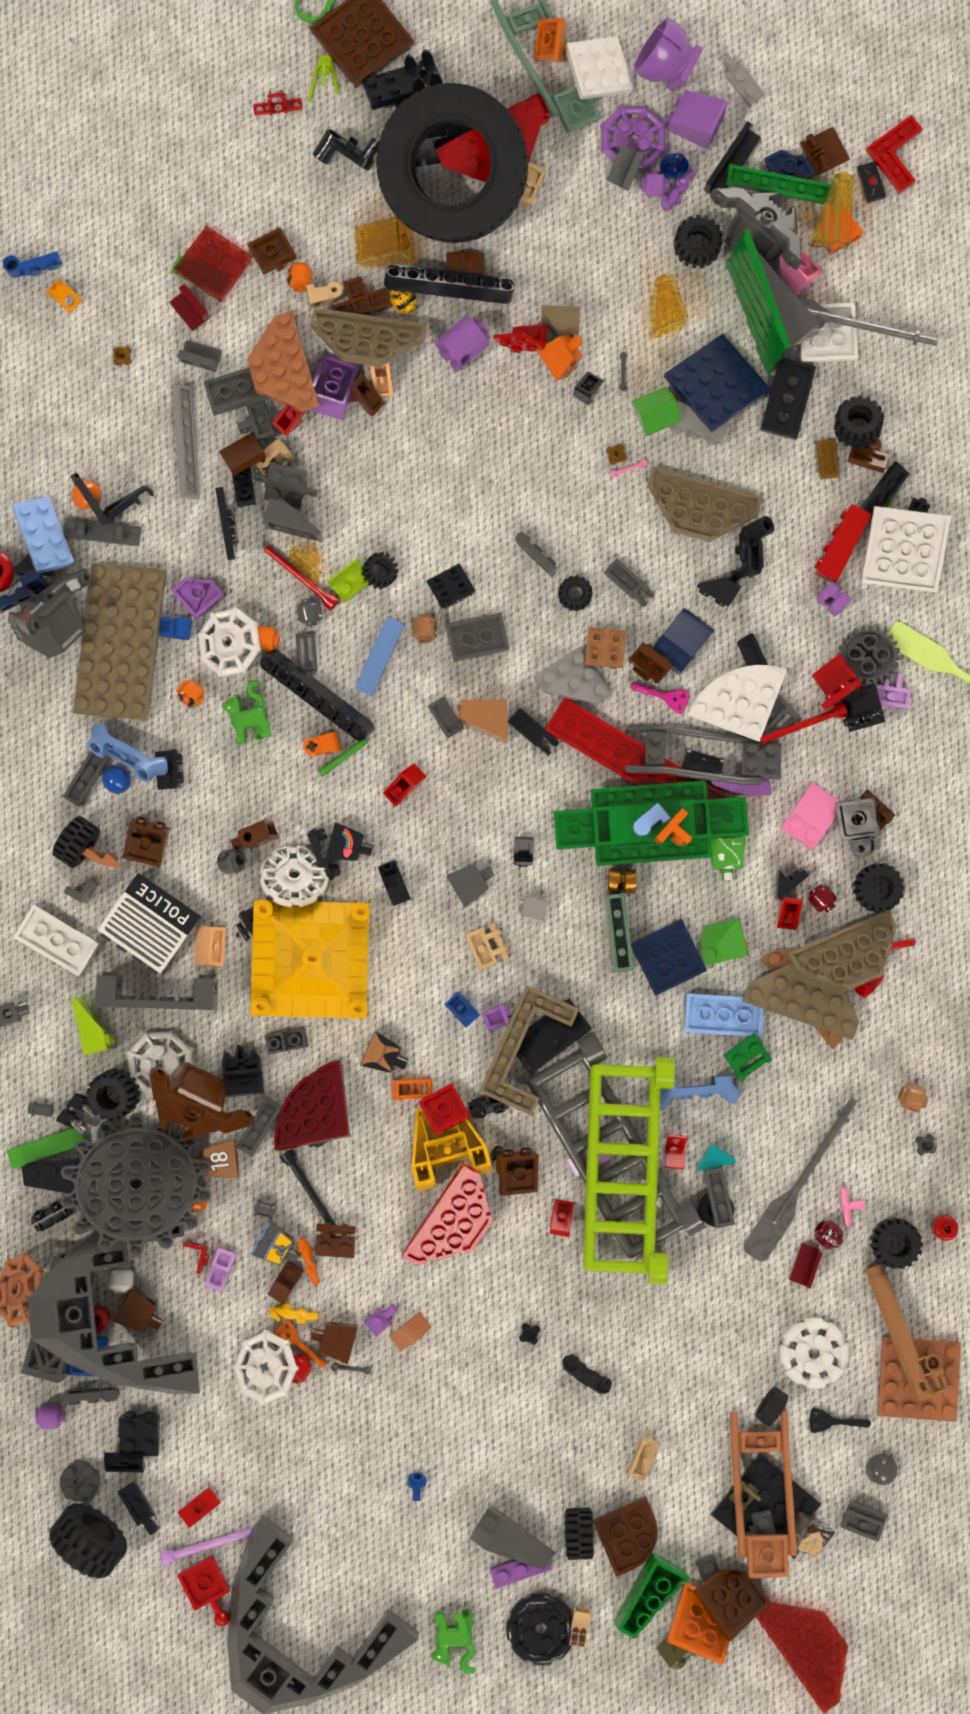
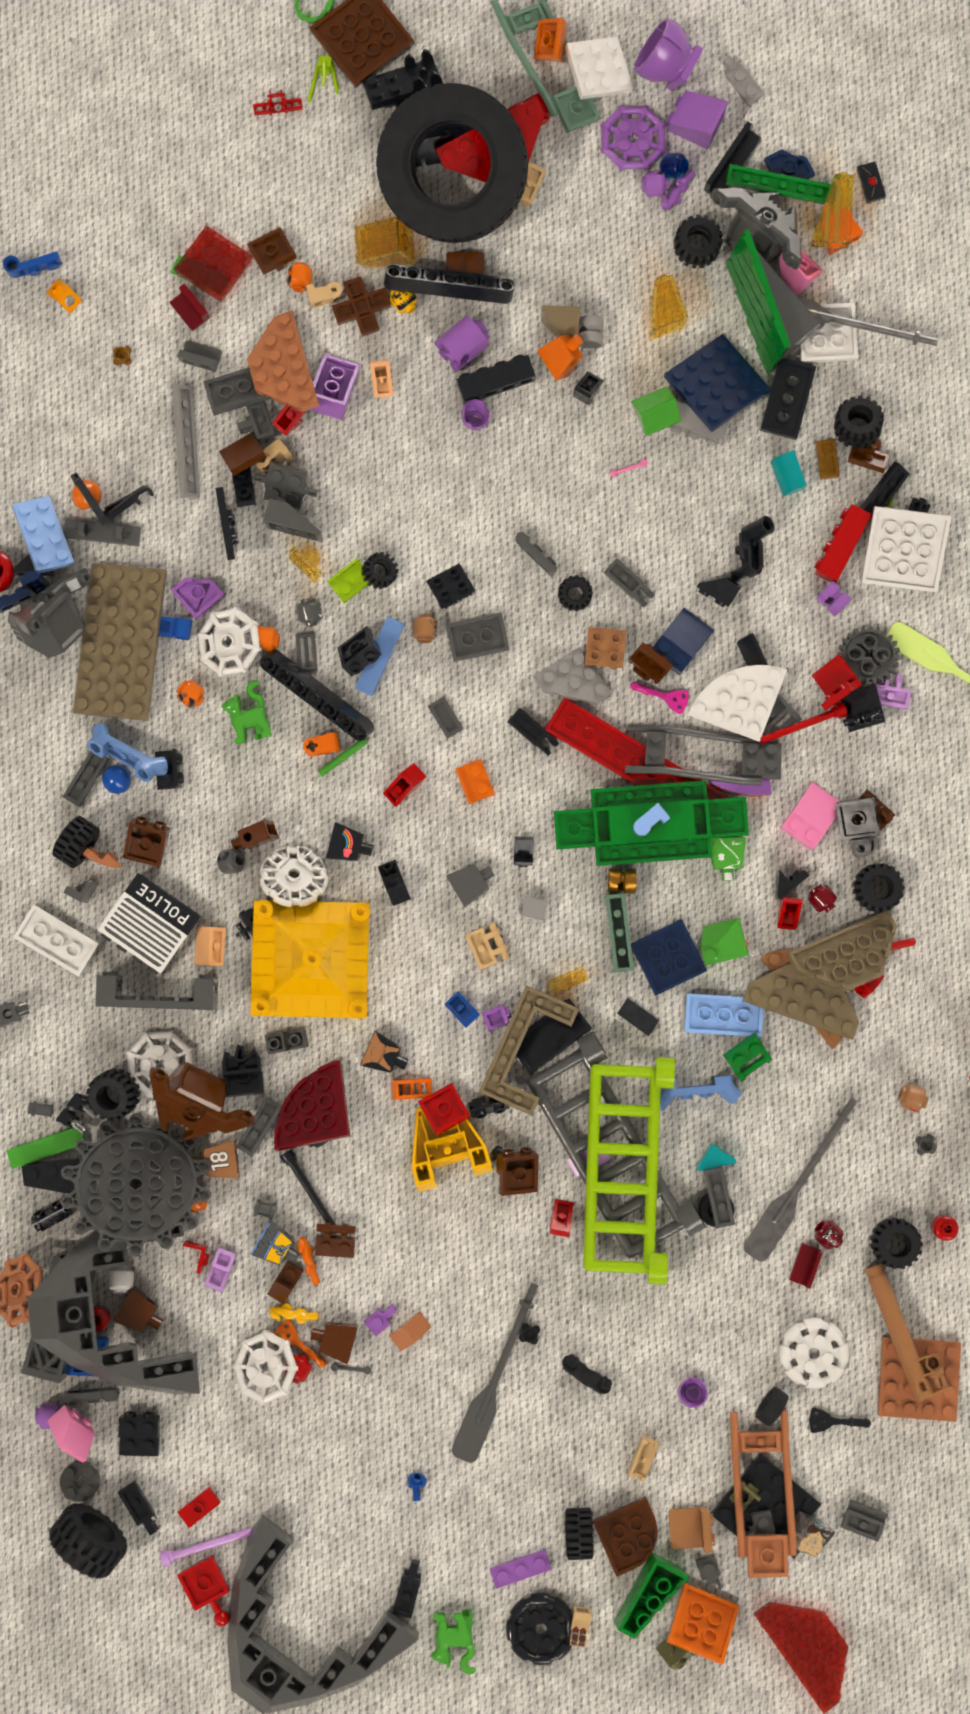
(72, 1432): none -> bright pink slope
(93, 1032): lime slope -> none
(124, 1462): black tile -> none
(315, 837): black piece -> none
(329, 600): red piece -> none
(333, 142): black piece -> none
(359, 651): none -> black plate
(366, 337): dark tan plate -> none
(366, 395): reddish brown slope -> none
(408, 1591): none -> black hinge
(454, 1221): plate -> none
(475, 781): none -> orange plate
(478, 408): none -> medium lavender hair
(483, 1406): none -> dark grey piece
(485, 716): medium nougat slope -> none
(496, 379): none -> black brick
(506, 1538): dark grey wedge -> none
(524, 338): red bracket -> none
(567, 980): none -> clear yellow slope
(591, 331): none -> light grey wheel
(616, 459): pearl gold plate -> none
(623, 356): dark grey hinge -> none
(625, 167): dark grey panel -> none
(637, 1017): none -> black slope
(675, 1152): red bracket -> none
(678, 835): orange bracket -> none
(691, 1528): none -> medium nougat bracket
(695, 1397): none -> medium lavender hair
(700, 507): dark tan plate -> none
(702, 762): black hinge -> none
(731, 1600): reddish brown plate -> none
(788, 473): none -> teal brick
(824, 151): reddish brown hinge -> none
(846, 1206): bright pink piece -> none
(881, 1469): dark grey hair -> none
(883, 153): red plate -> none

